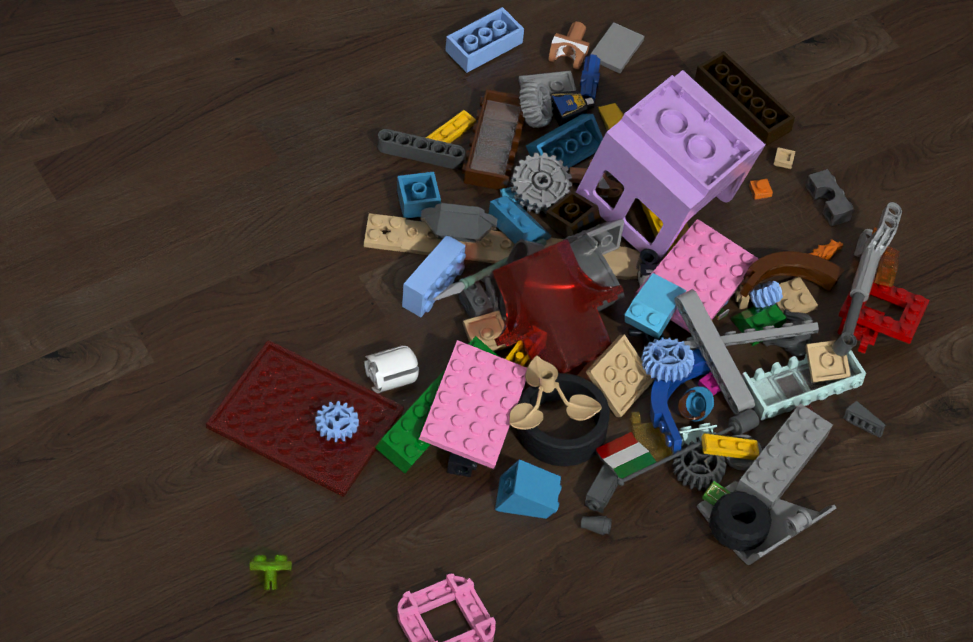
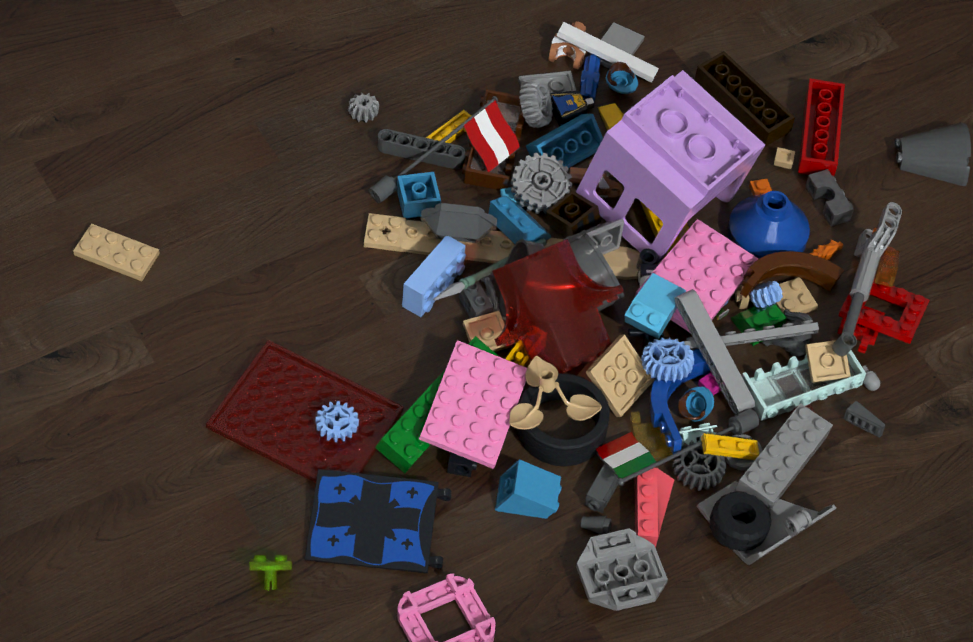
(116, 252): none -> tan plate
(363, 107): none -> light grey gear
(374, 521): none -> flag
(392, 368): white cylinder -> none
(484, 39): light blue brick -> none
(487, 134): none -> flag
(606, 51): none -> white tile
(621, 78): none -> dark azure piece
(626, 555): none -> light grey piece
(651, 501): none -> coral wedge
(714, 493): bright green tile -> none
(768, 225): none -> blue cone
(821, 127): none -> red brick
(871, 380): none -> light grey cylinder
(937, 153): none -> dark grey cone

